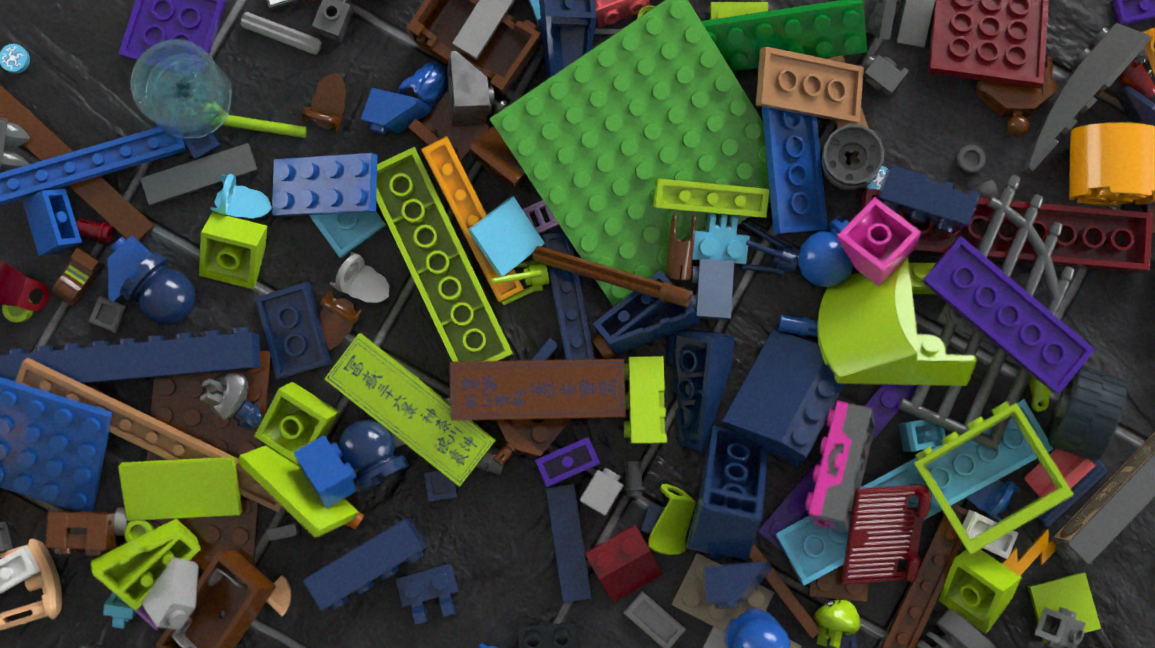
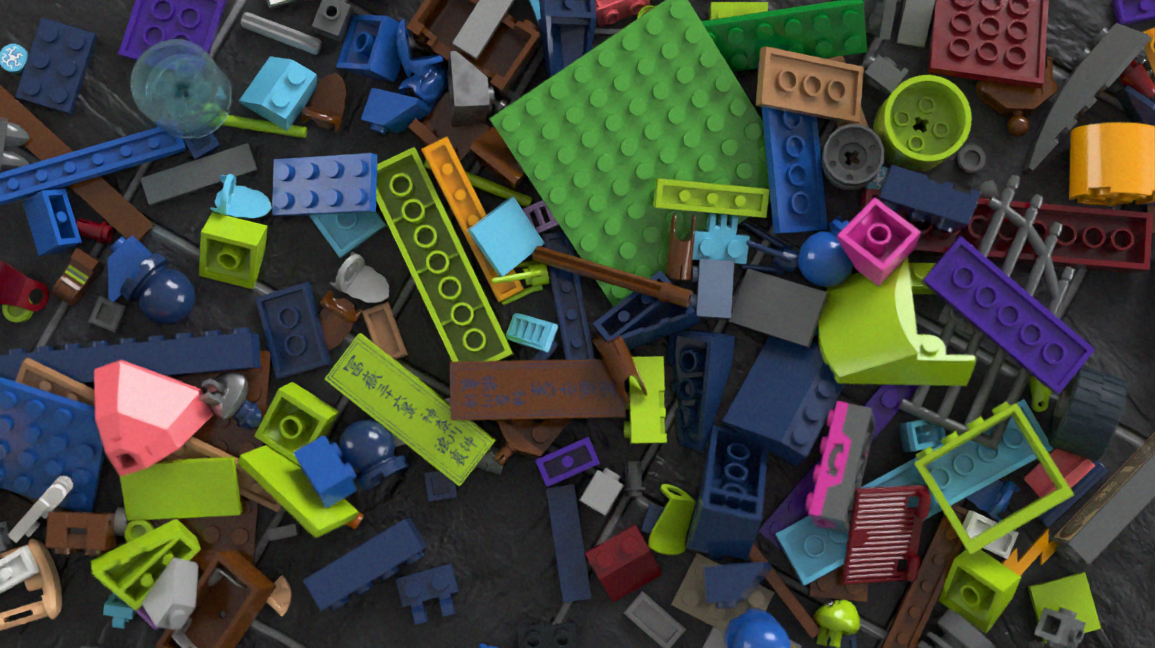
(45, 504): none -> white hinge
(56, 66): none -> dark blue plate
(144, 414): none -> coral brick
(280, 91): none -> medium azure slope
(371, 48): none -> blue slope
(384, 330): none -> medium nougat tile
(411, 64): none -> blue piece
(494, 188): none -> lime bar
(531, 332): none -> medium azure slope
(620, 364): none -> reddish brown piece
(778, 308): none -> dark grey tile
(934, 105): none -> lime brick

